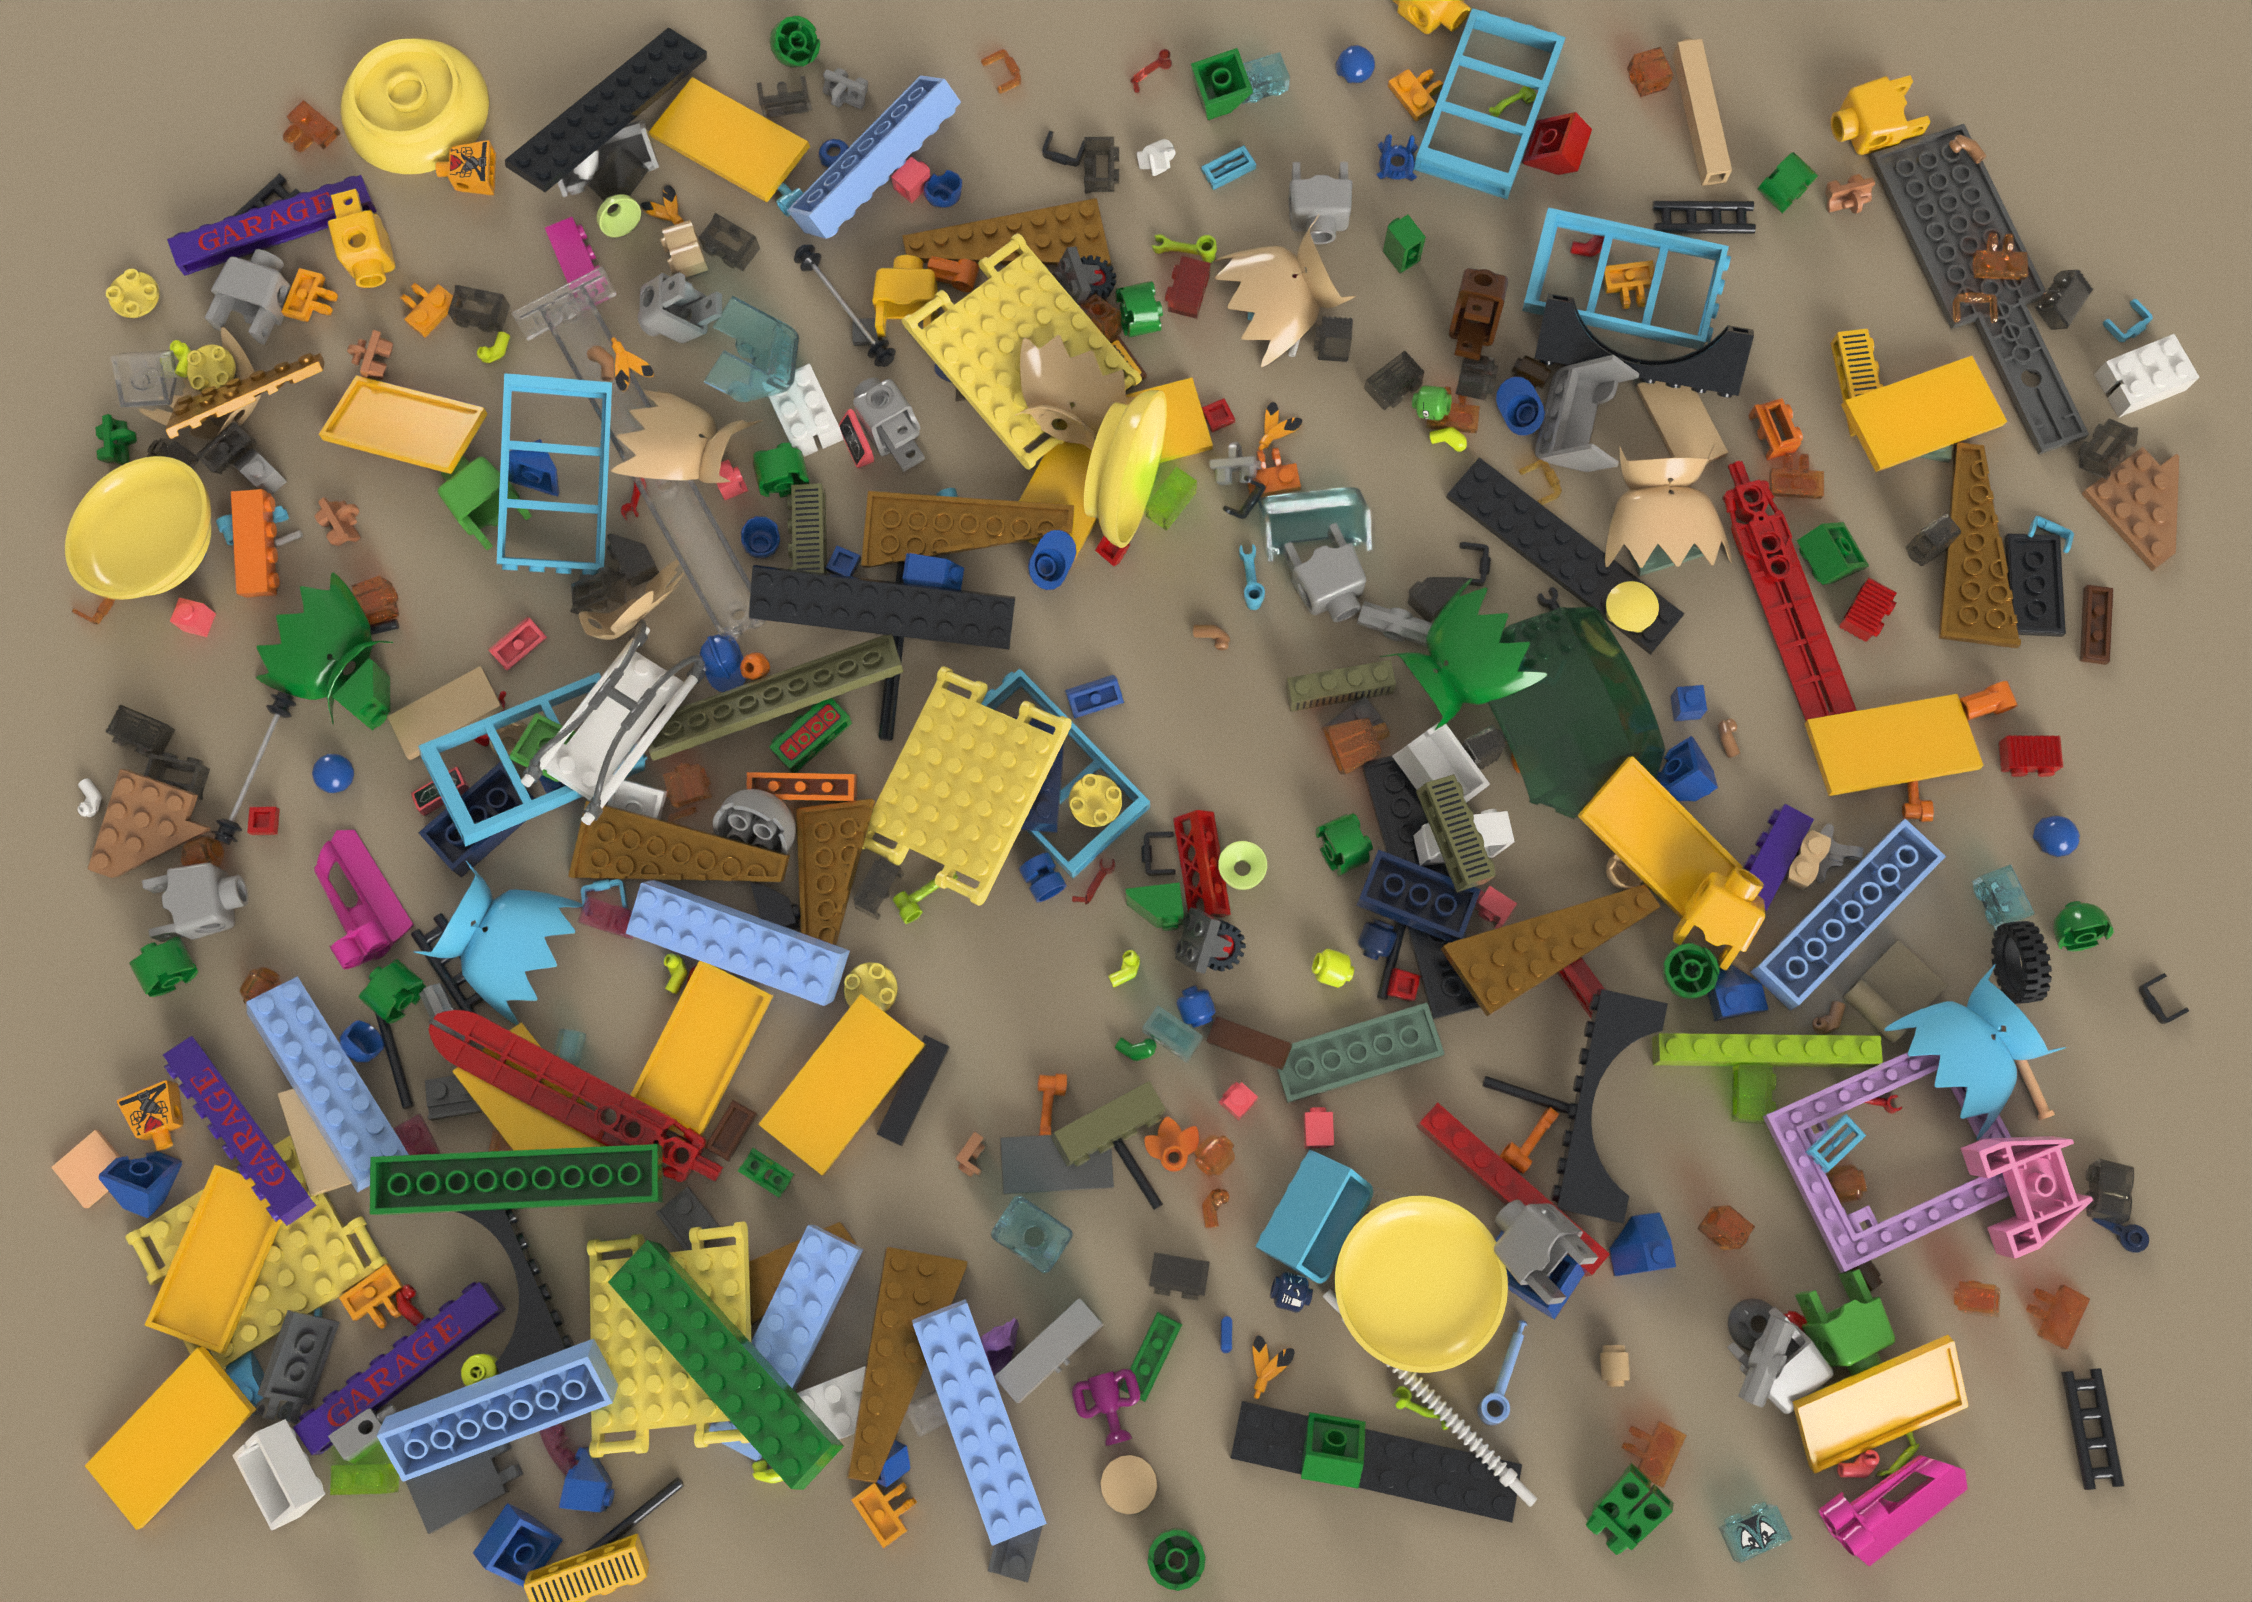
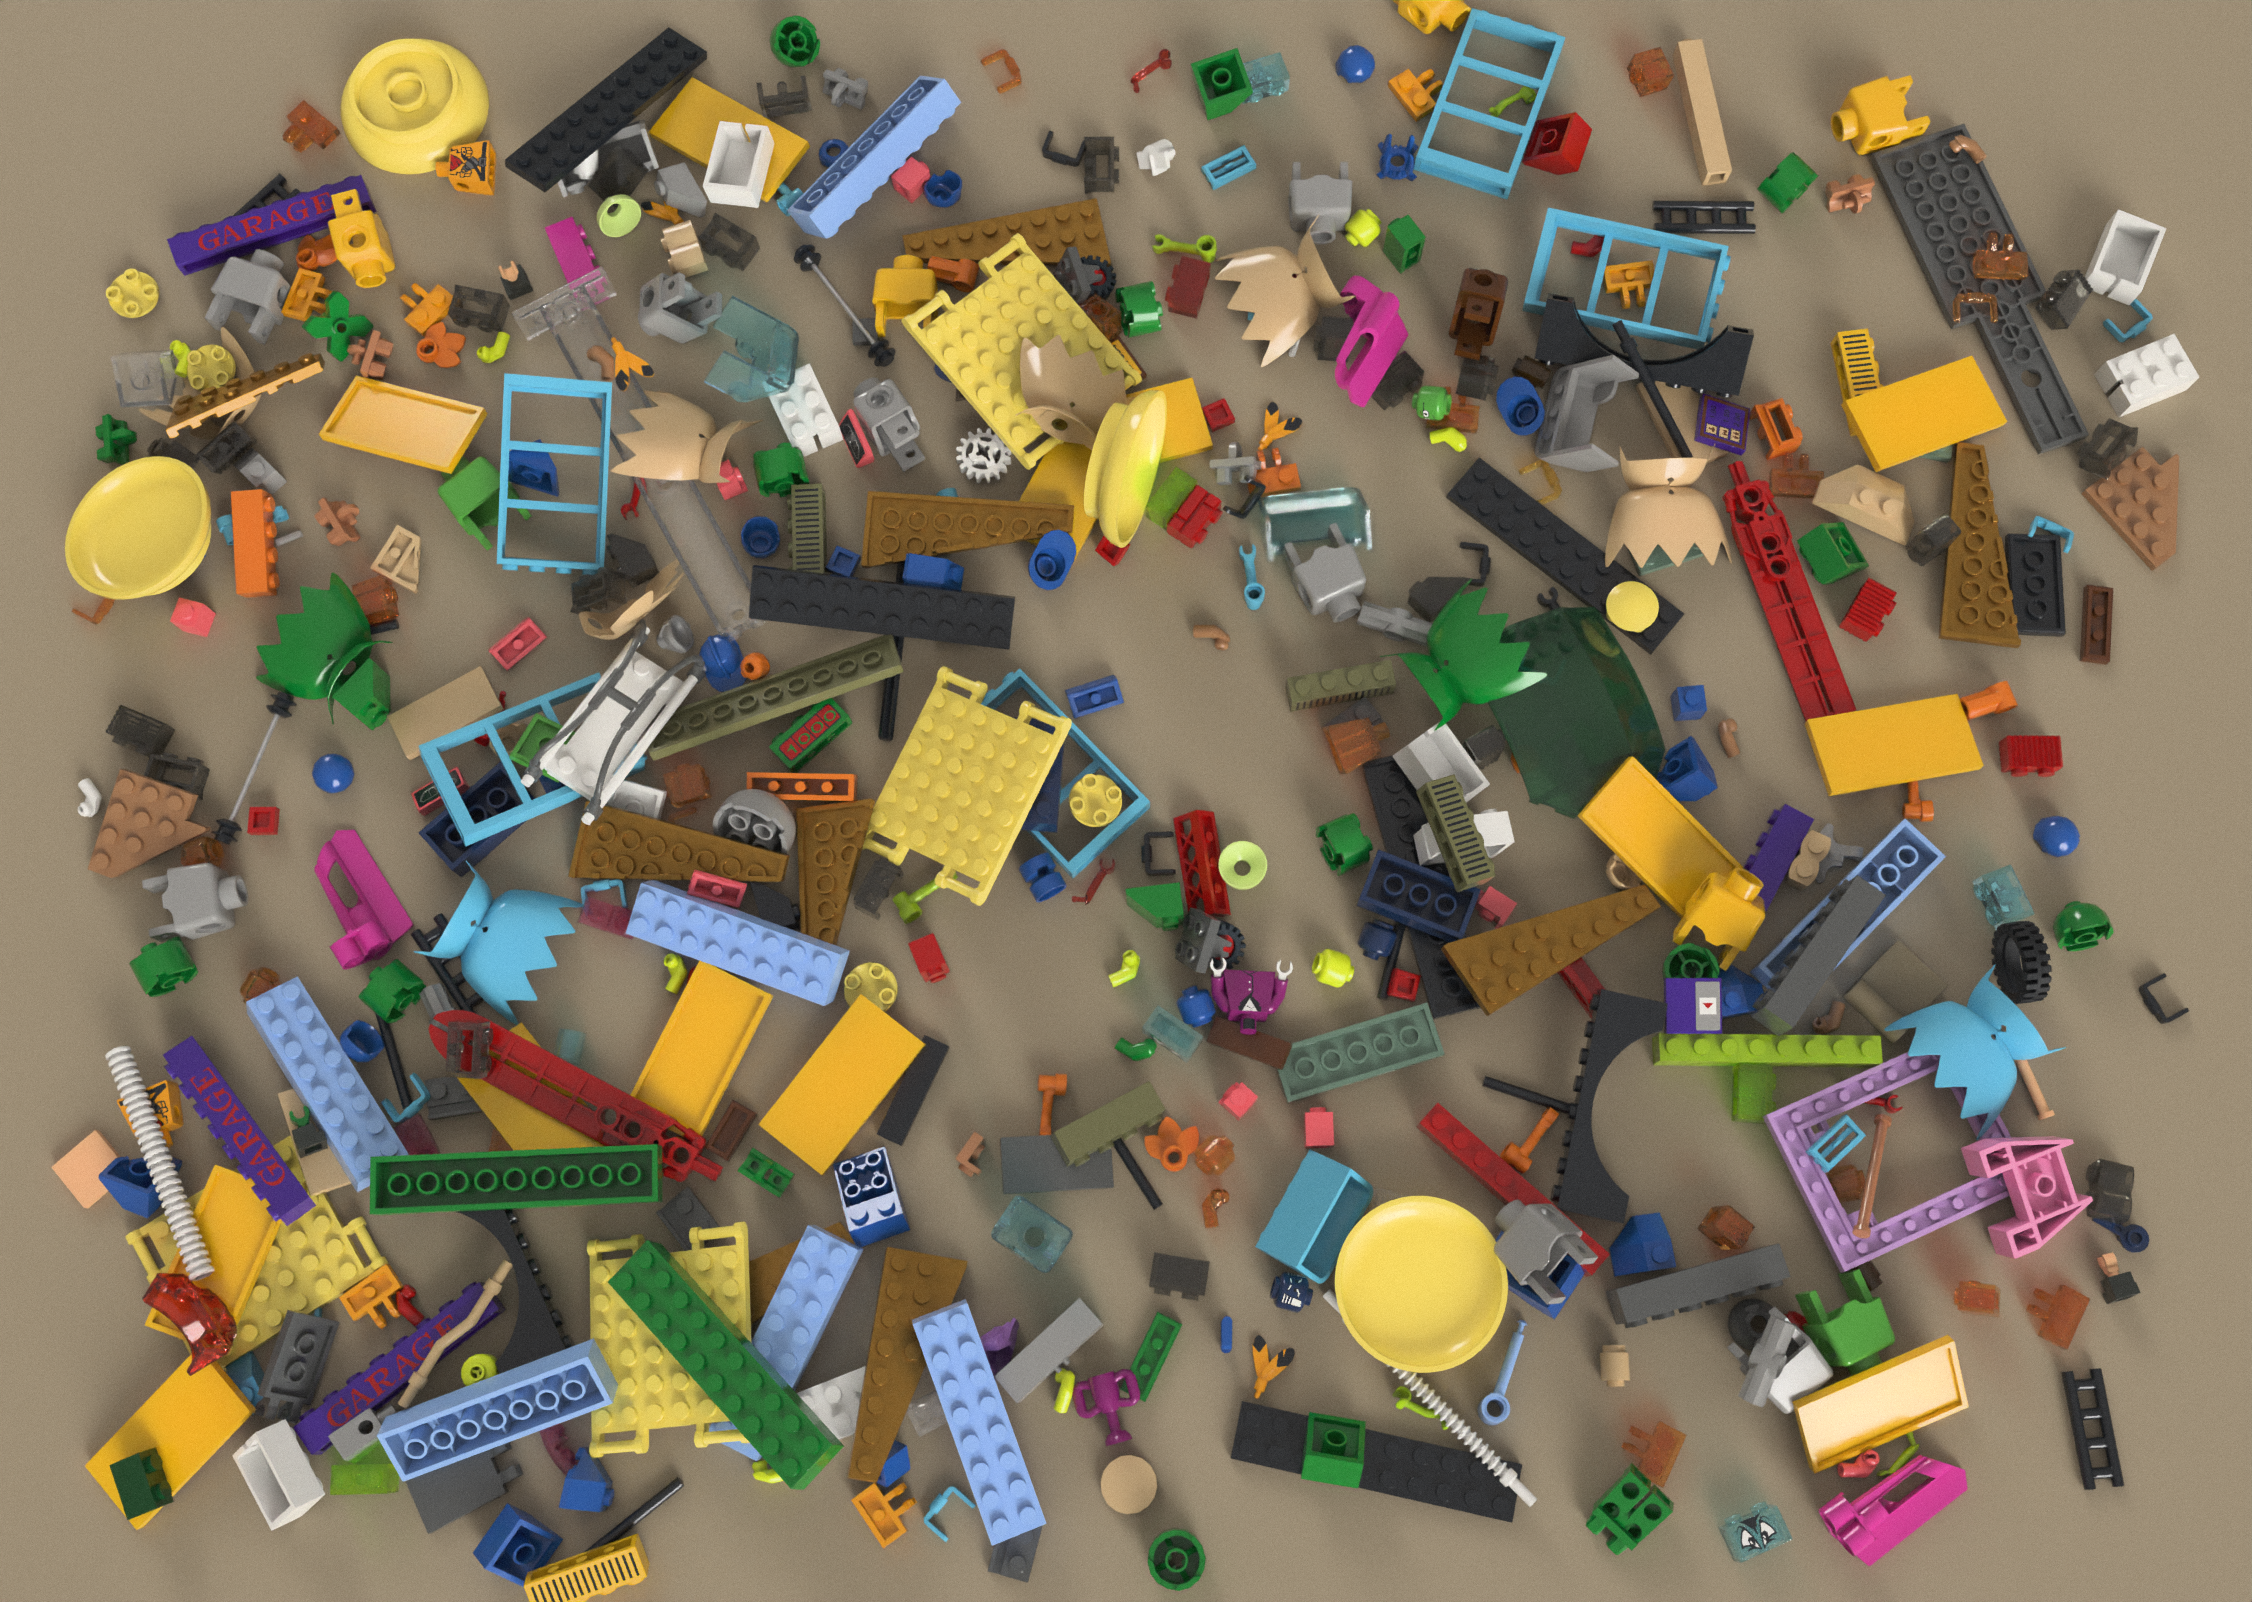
(141, 1483): none -> dark green brick
(160, 1163): none -> white piece
(197, 1314): none -> clear red windscreen
(305, 1136): none -> pearl dark grey piece
(315, 253): none -> orange plate
(337, 325): none -> green plant
(400, 559): none -> tan wing
(414, 1107): none -> medium azure piece
(419, 1378): none -> tan bar
(444, 345): none -> orange plate
(480, 1057): none -> clear smoke window
(515, 281): none -> pearl dark grey piece
(675, 635): none -> light grey piece
(680, 189): none -> light grey slope
(716, 888): none -> coral slope
(738, 166): none -> white piece
(870, 1197): none -> blue slope
(929, 958): none -> red brick
(937, 1505): none -> medium azure piece
(976, 464): none -> white gear
(1065, 1391): none -> neon yellow arm
(1194, 517): none -> red brick
(1248, 994): none -> magenta torso
(1362, 228): none -> neon yellow head
(1379, 322): none -> dark pink panel
(1629, 346): none -> black bar
(1693, 1006): none -> dark purple tile
(1701, 1283): none -> dark grey brick
(1722, 424): none -> dark purple tile
(1817, 955): none -> dark grey brick
(1862, 1228): none -> nougat bar
(1868, 501): none -> tan wedge
(2116, 1285): none -> pearl dark grey piece
(2124, 256): none -> white piece

